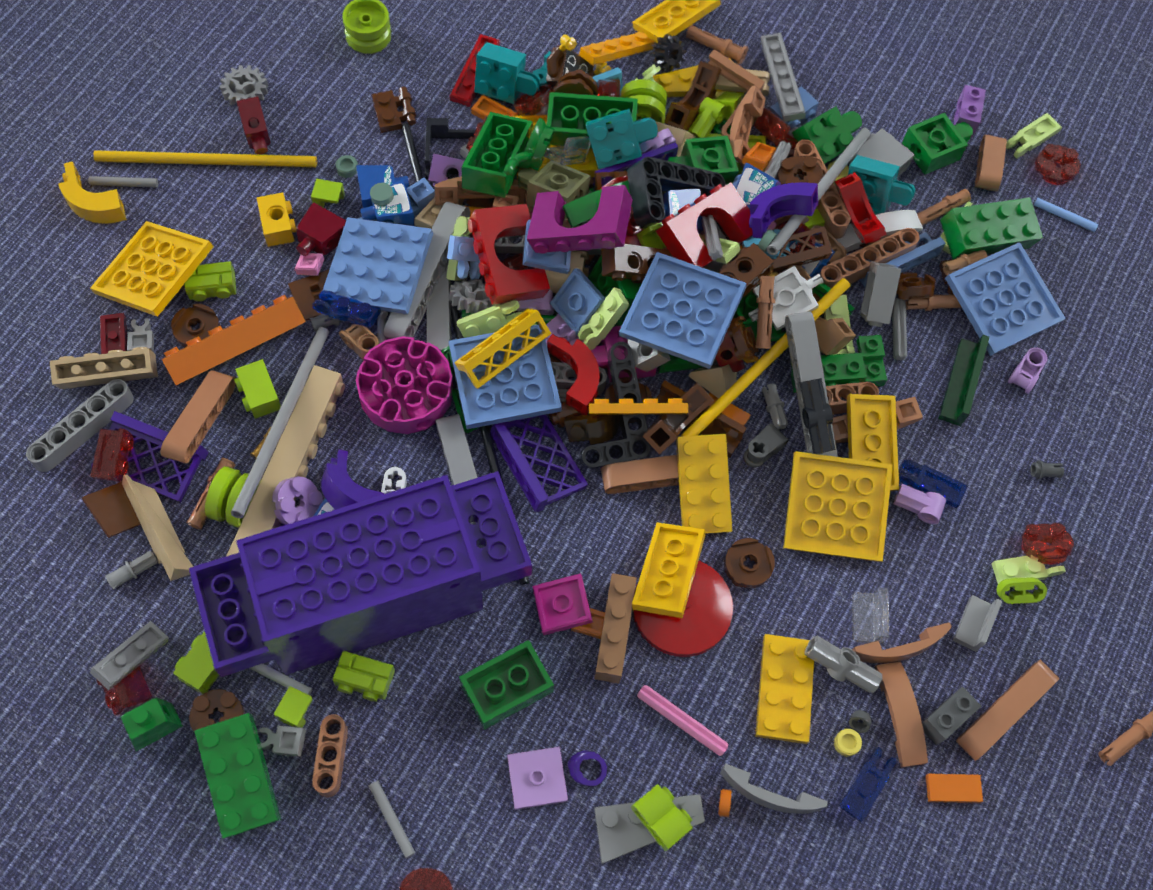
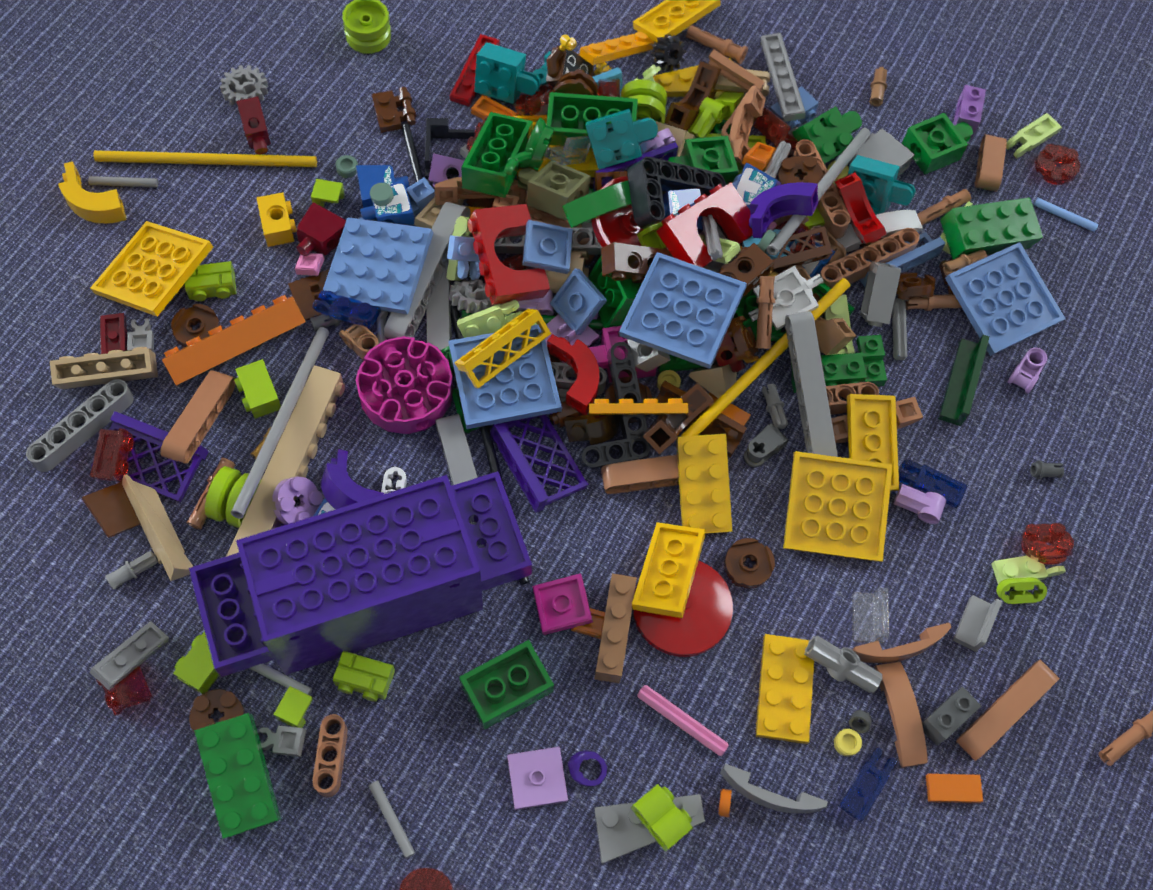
(150, 722): green torso -> none
(603, 319): yellowish green hinge -> none
(604, 230): magenta arch -> none
(670, 376): none -> light yellow tile
(817, 416): black piece -> none
(878, 87): none -> medium nougat axle

